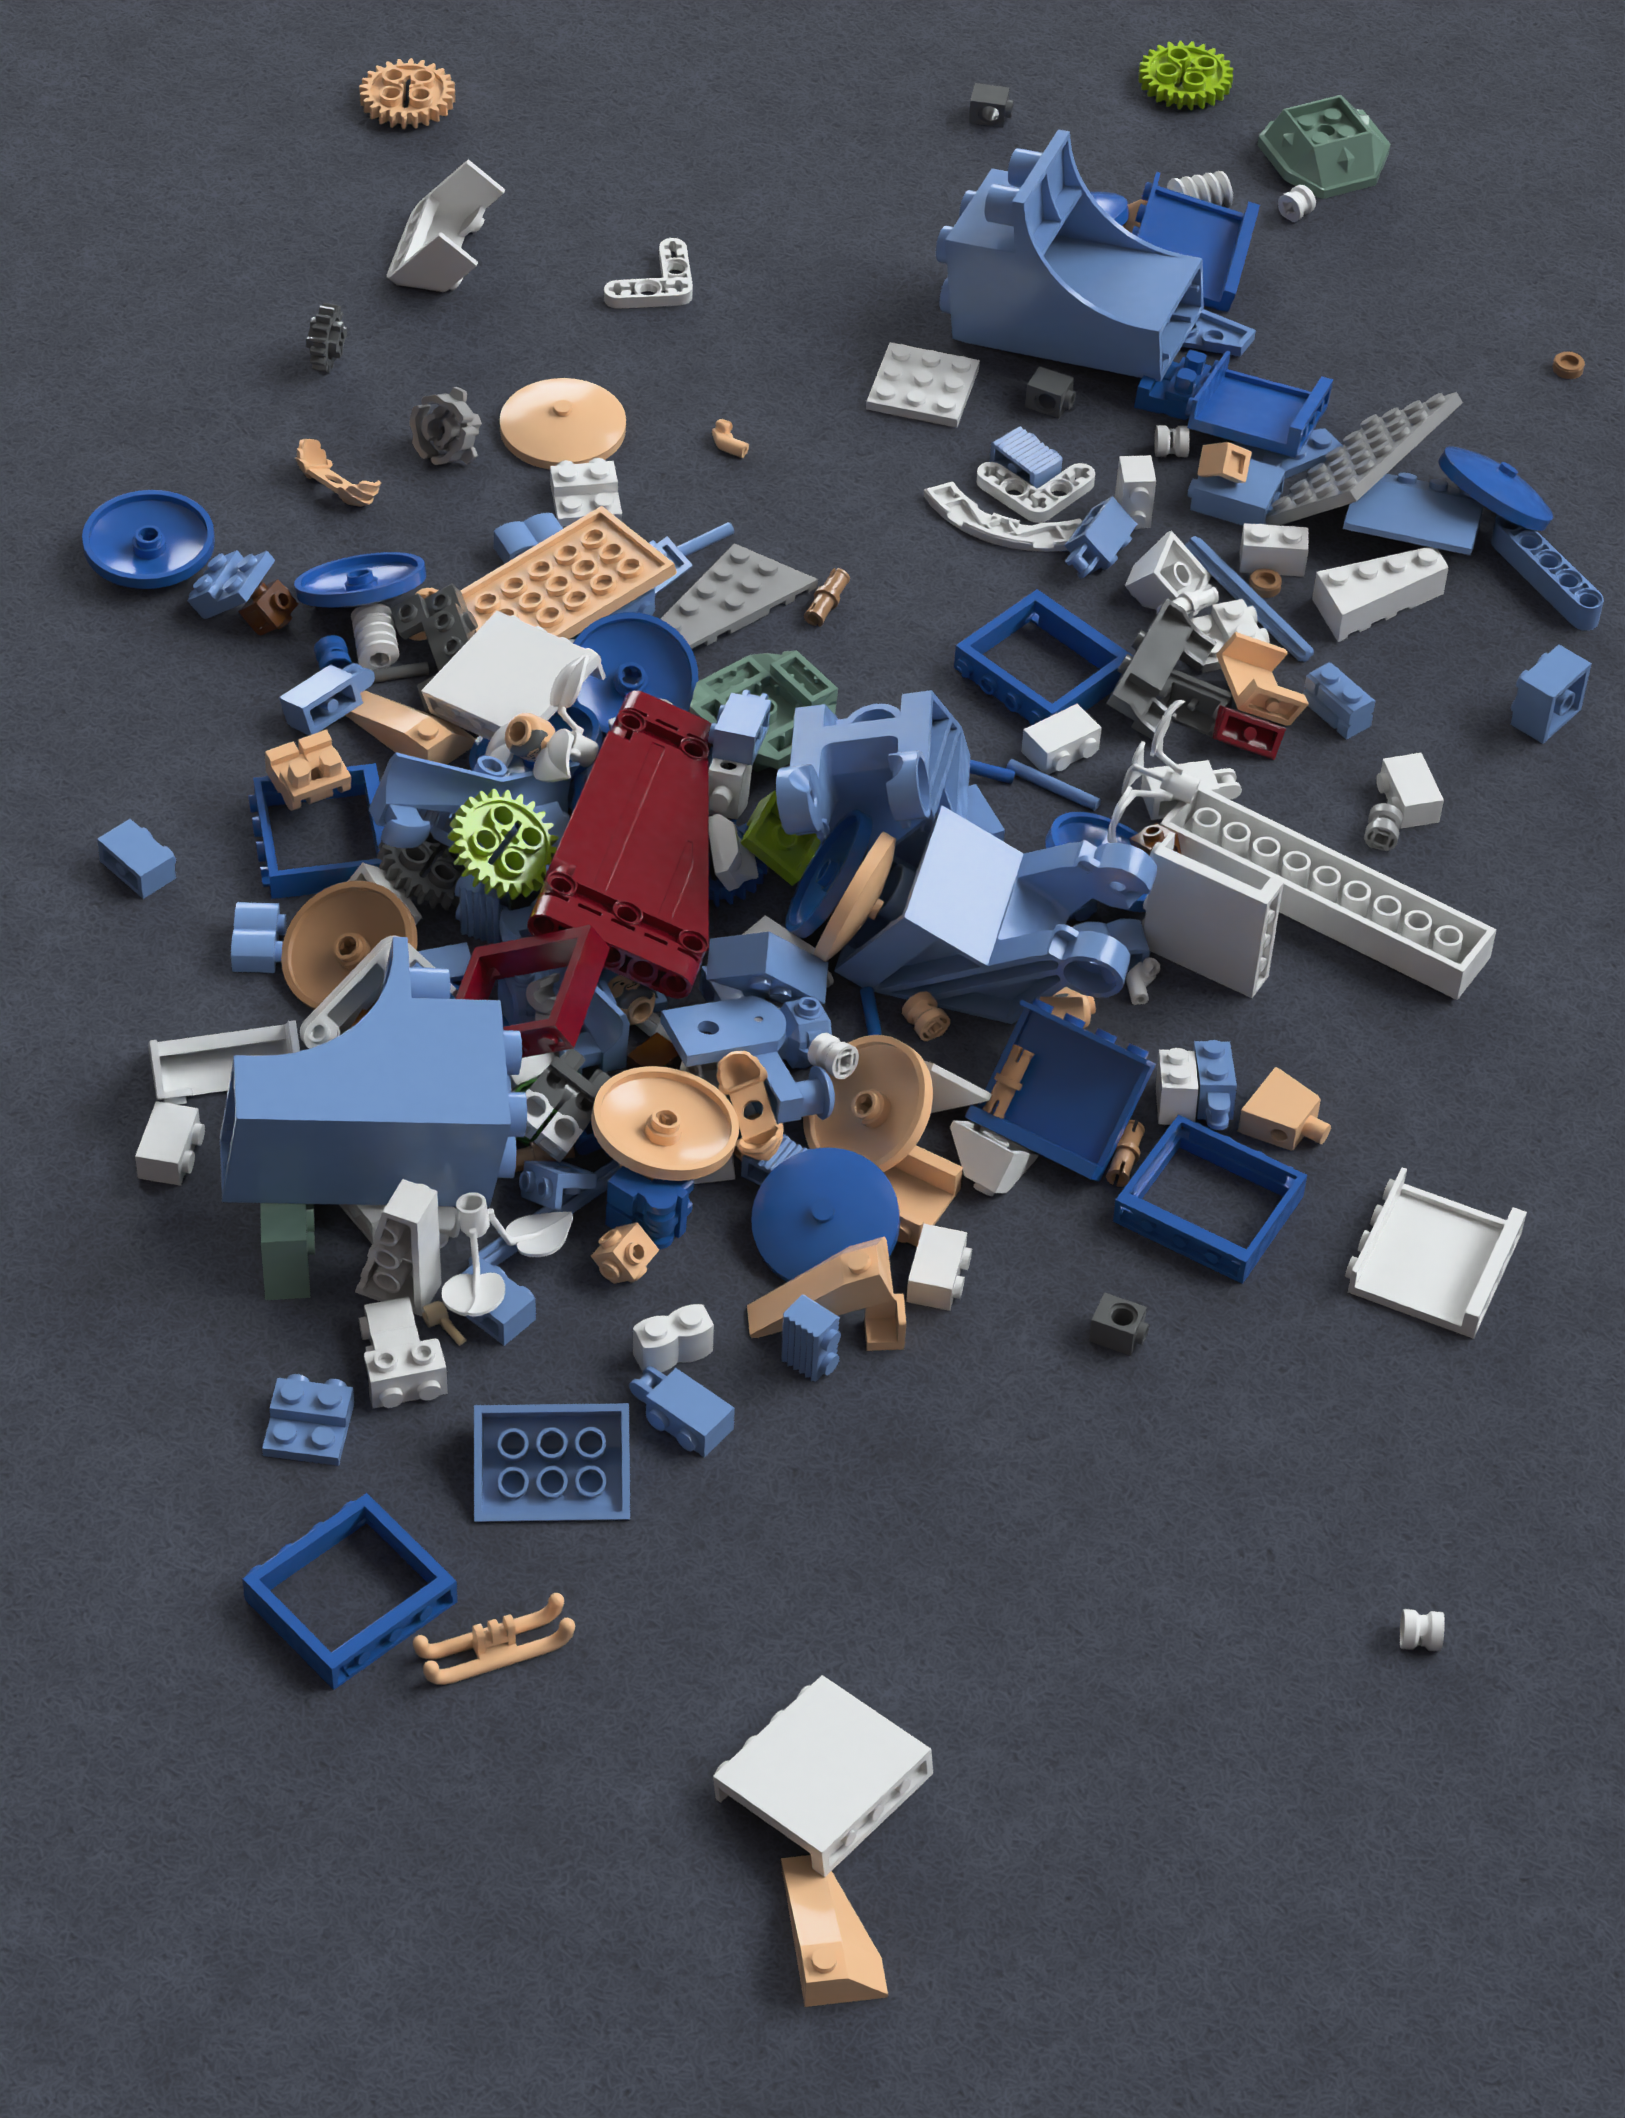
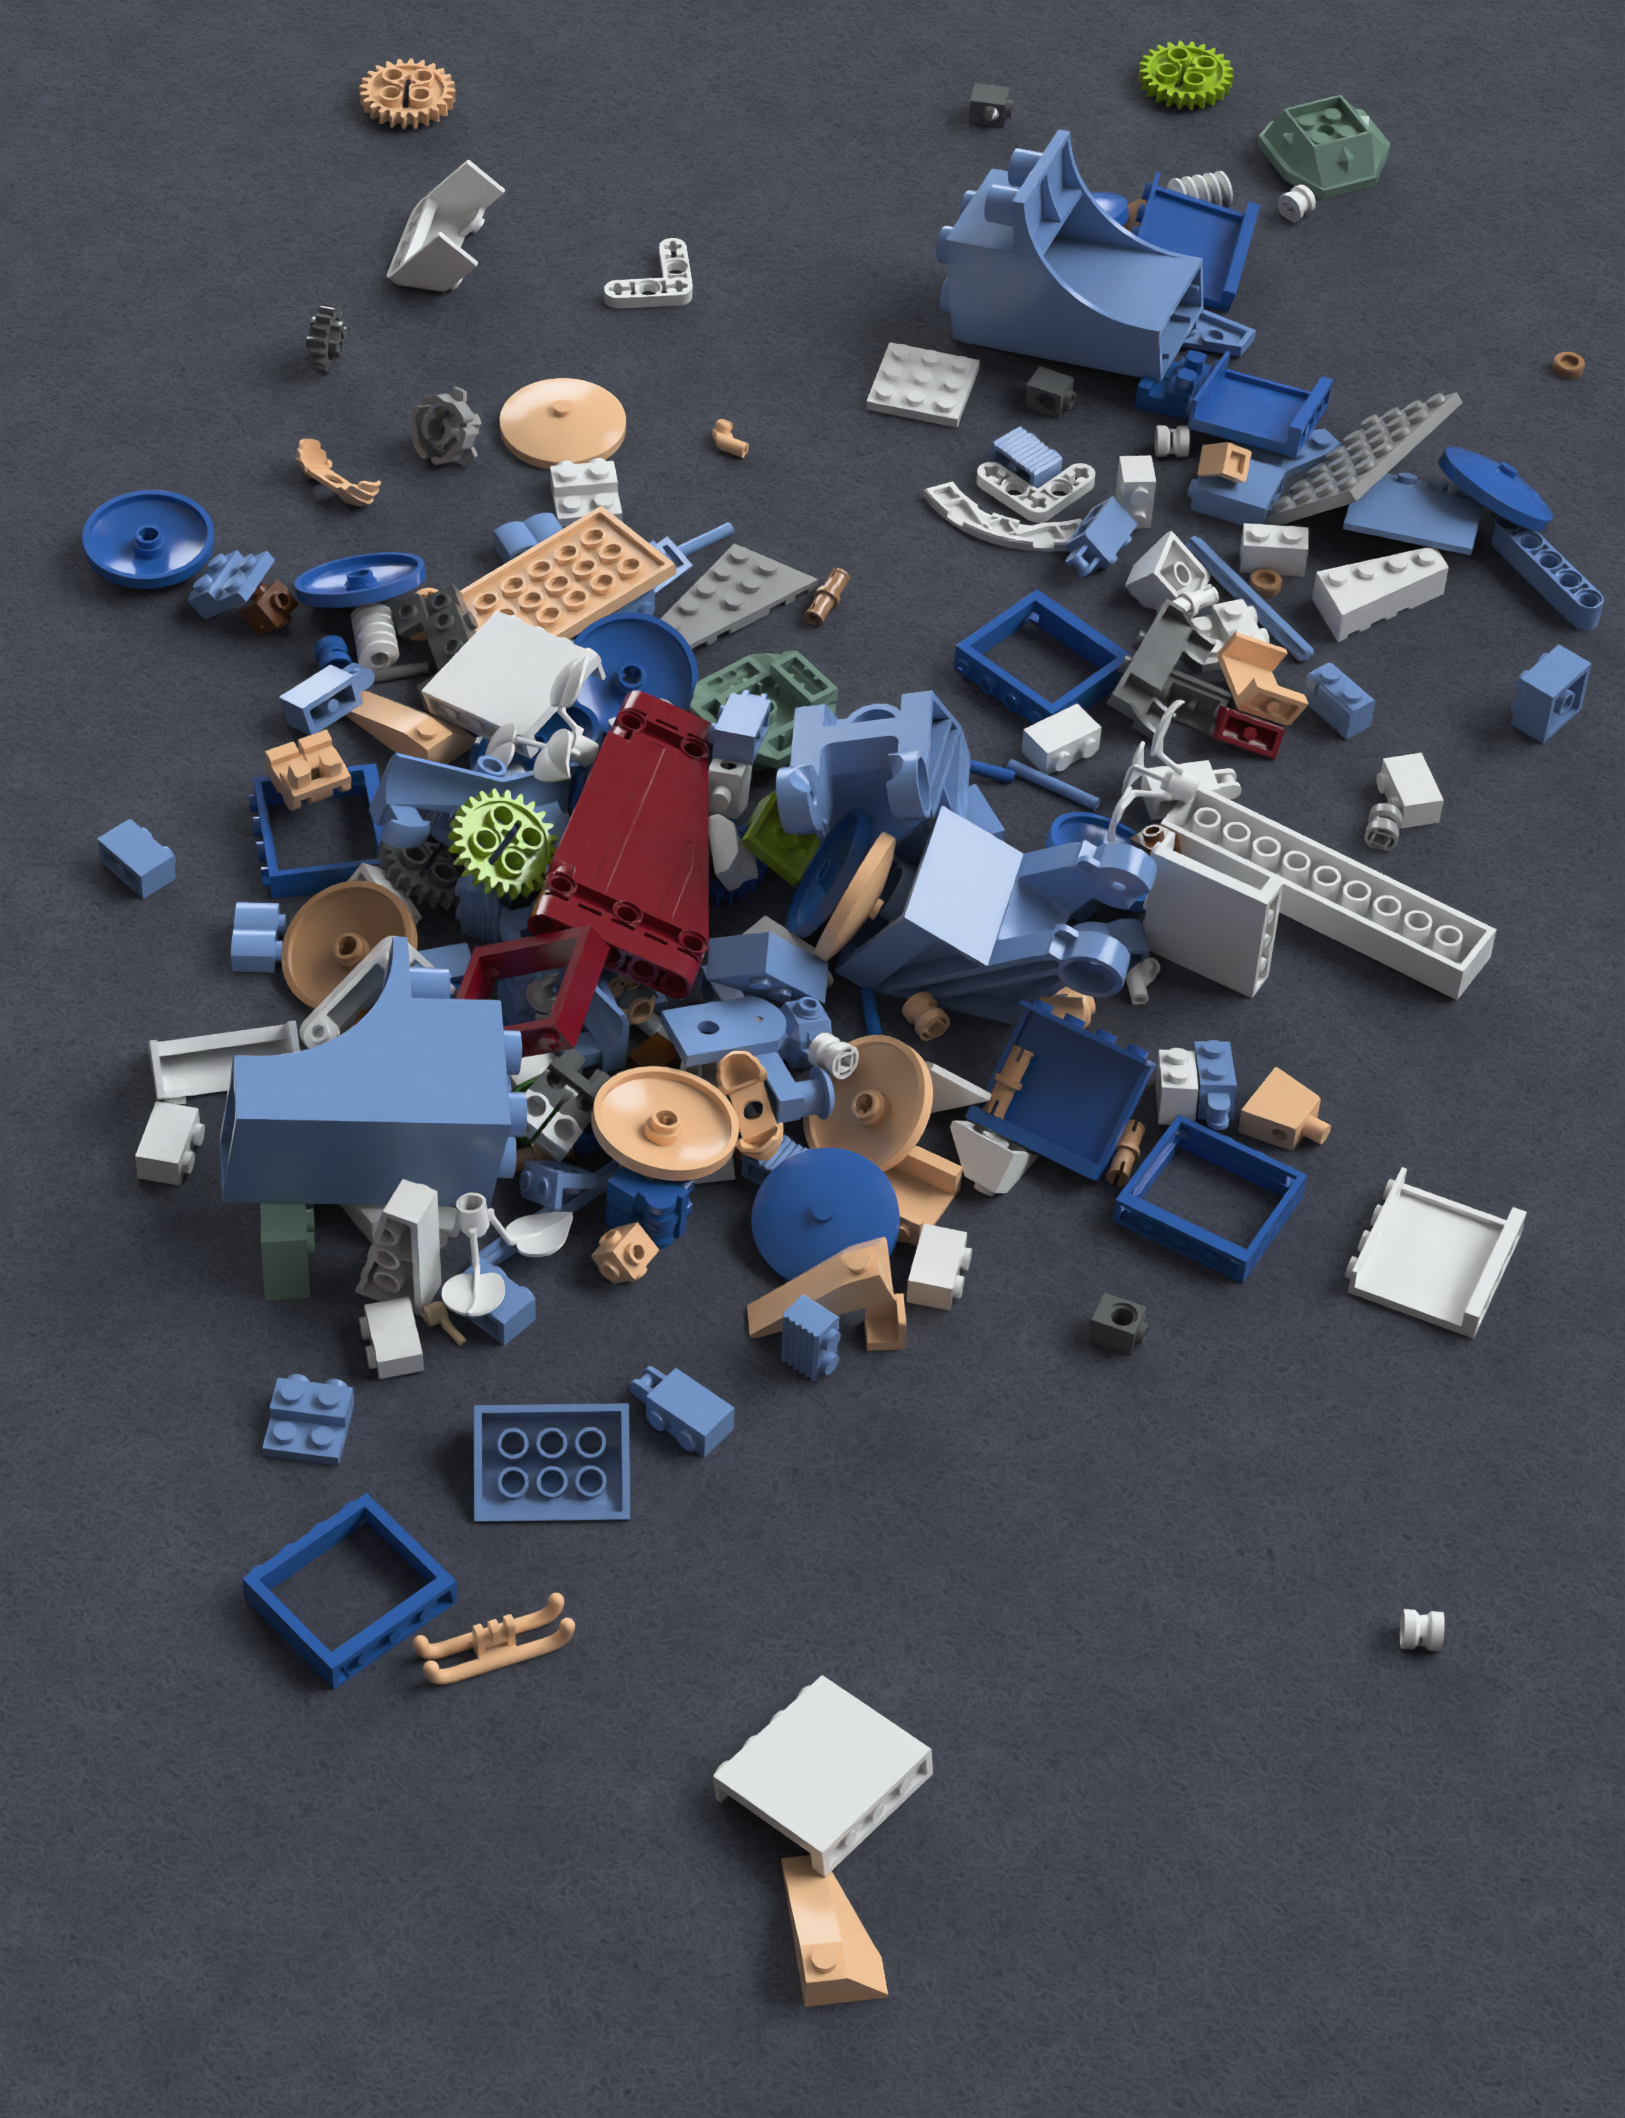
(406, 1373): white bracket -> none
(528, 735): light nougat head -> none
(674, 1338): white brick -> none

